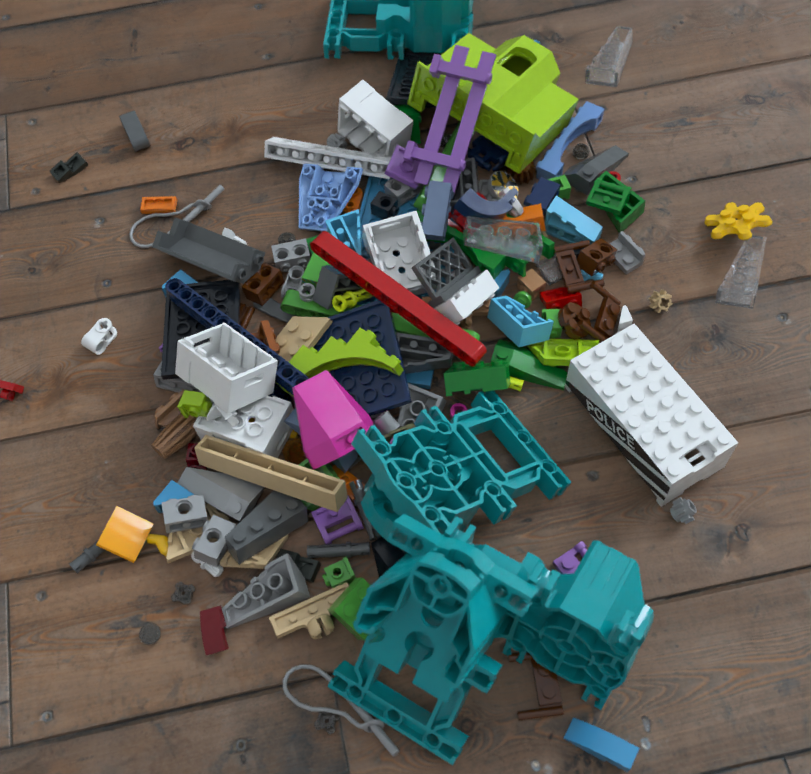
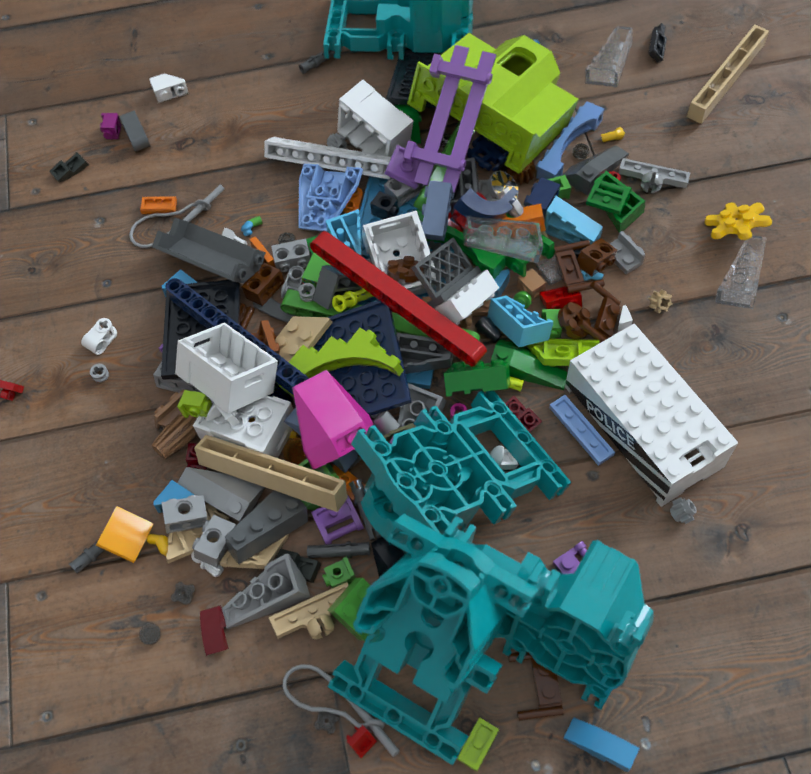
(96, 377): none -> light grey bush
(111, 125): none -> magenta brick
(168, 87): none -> white slope
(246, 228): none -> arm
(268, 259): none -> orange plate
(314, 61): none -> dark grey pin
(361, 741): none -> red tile
(402, 269): none -> reddish brown plate
(478, 744): none -> lime plate
(488, 329): none -> black cone
(503, 458): none -> white plate
(525, 416): none -> dark red slope
(582, 430): none -> light blue plate
(613, 135): none -> yellow arm
(653, 175): none -> light grey plate
(658, 43): none -> black hinge
(727, 74): none -> tan brick

